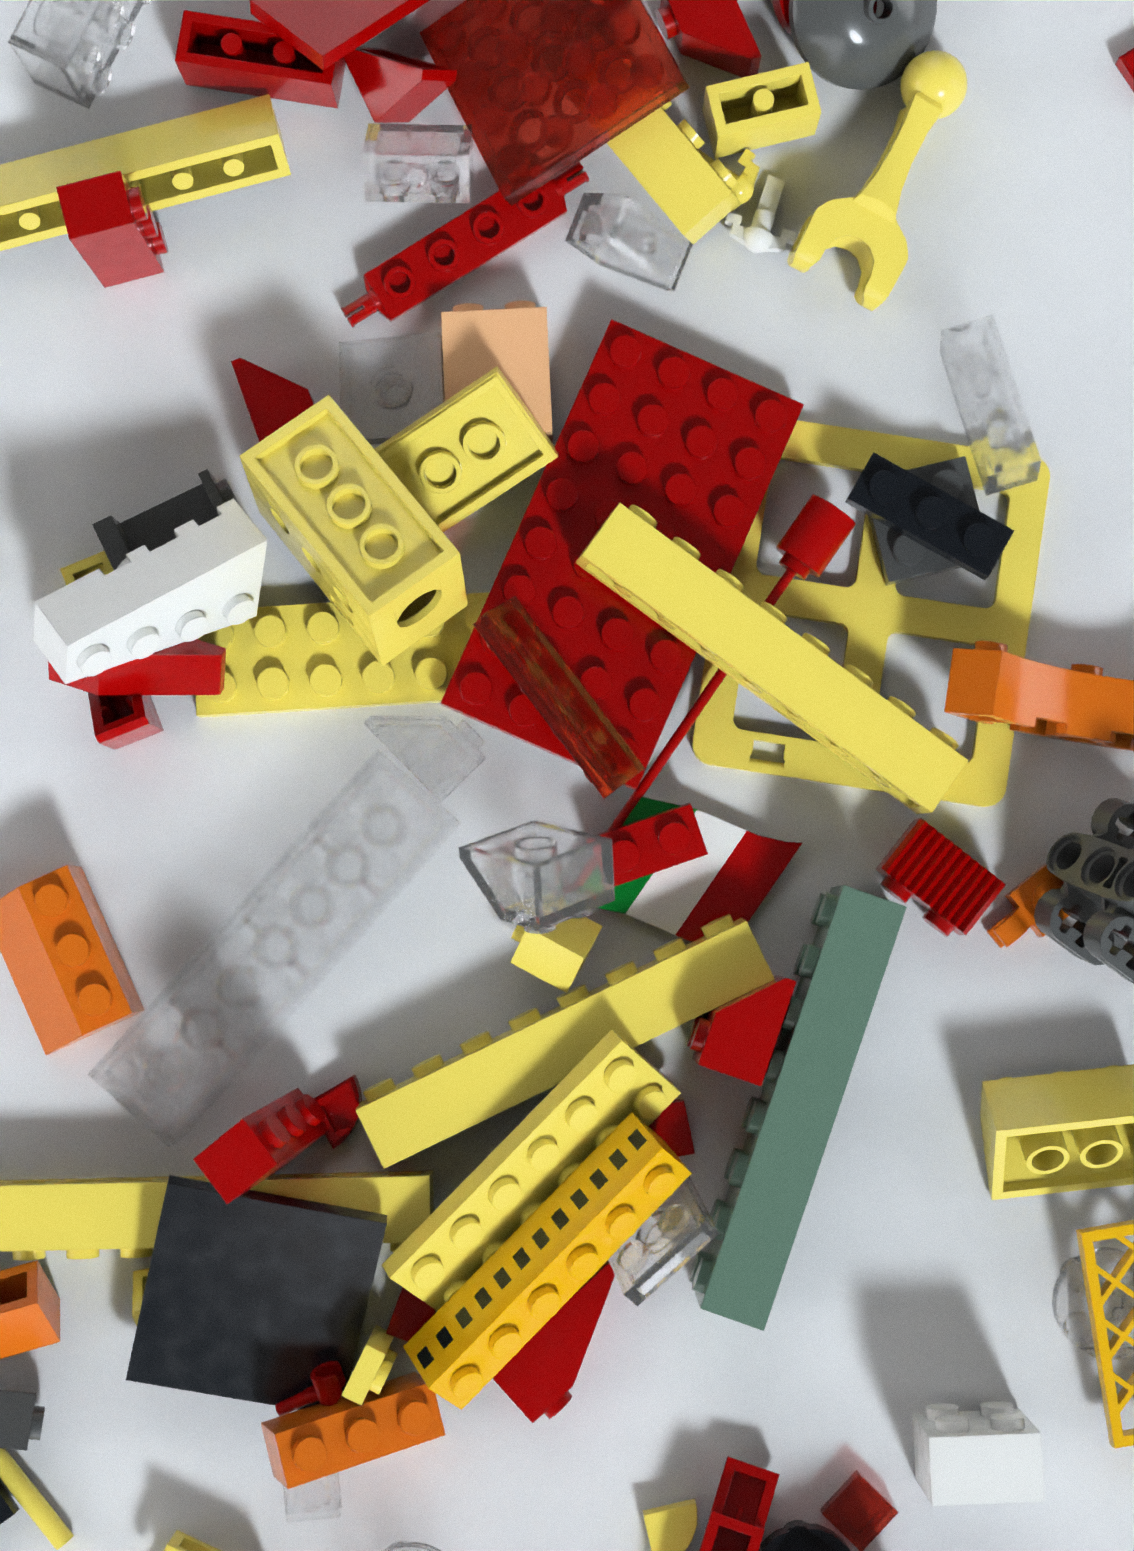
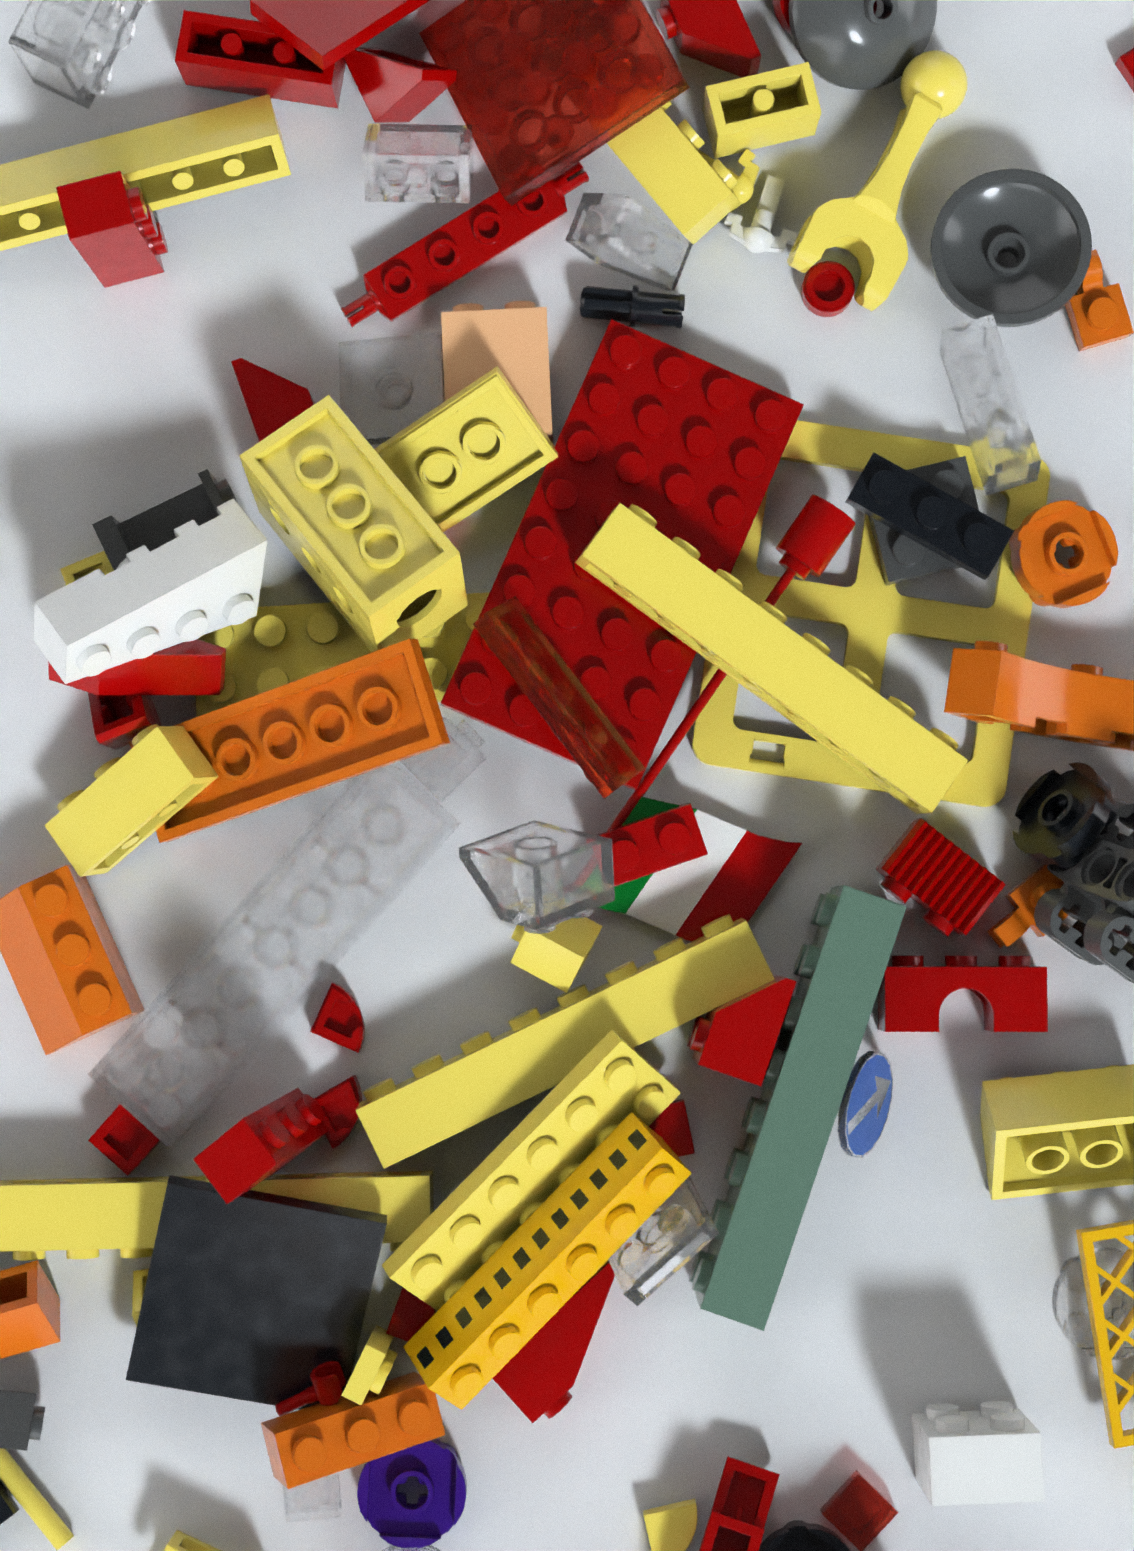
(124, 1140): none -> red plate
(130, 799): none -> light yellow brick
(312, 735): none -> orange plate
(340, 1019): none -> red tile
(433, 1514): none -> dark purple plate
(632, 306): none -> black axle
(827, 289): none -> red tile
(865, 1104): none -> piece
(1010, 993): none -> red arch
(1017, 215): none -> dark grey dish
(1034, 558): none -> orange plate
(1087, 811): none -> black plate
(1098, 312): none -> orange plate

